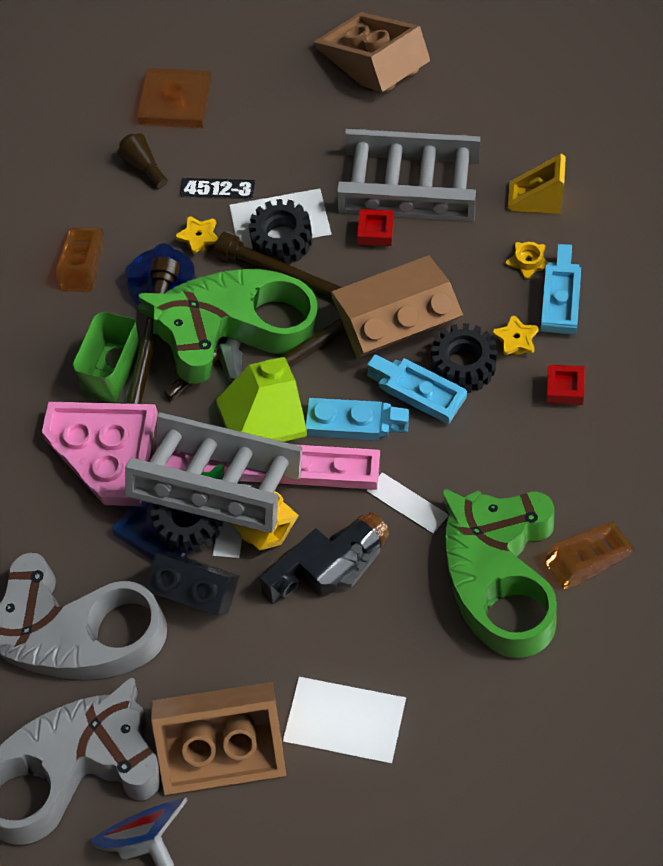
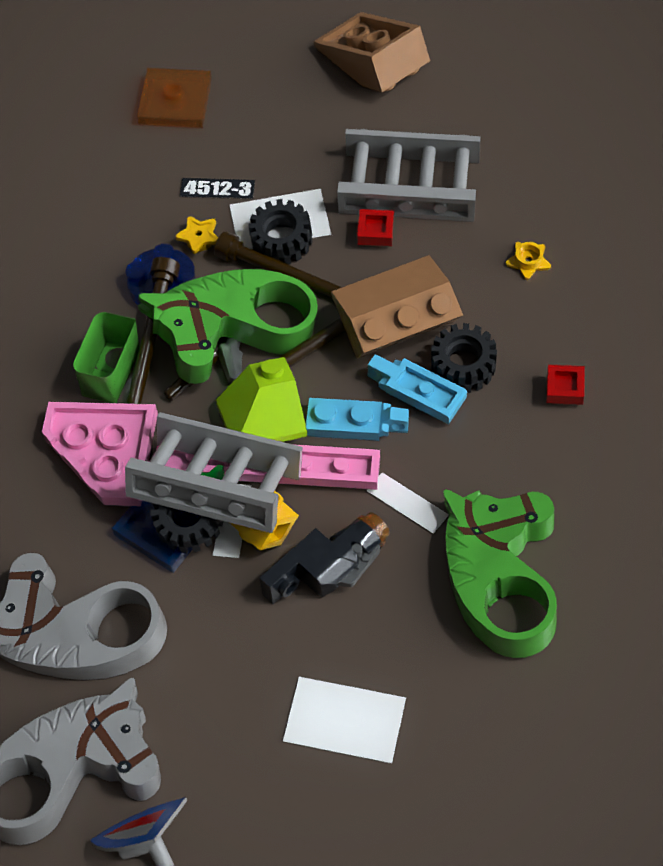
(80, 262): clear orange slope -> none
(137, 153): dark brown cone -> none
(192, 583): black brick -> none
(218, 738): medium nougat slope -> none
(516, 345): yellow plate -> none
(539, 188): yellow slope -> none
(561, 294): medium azure hinge -> none
(568, 566): clear orange slope -> none

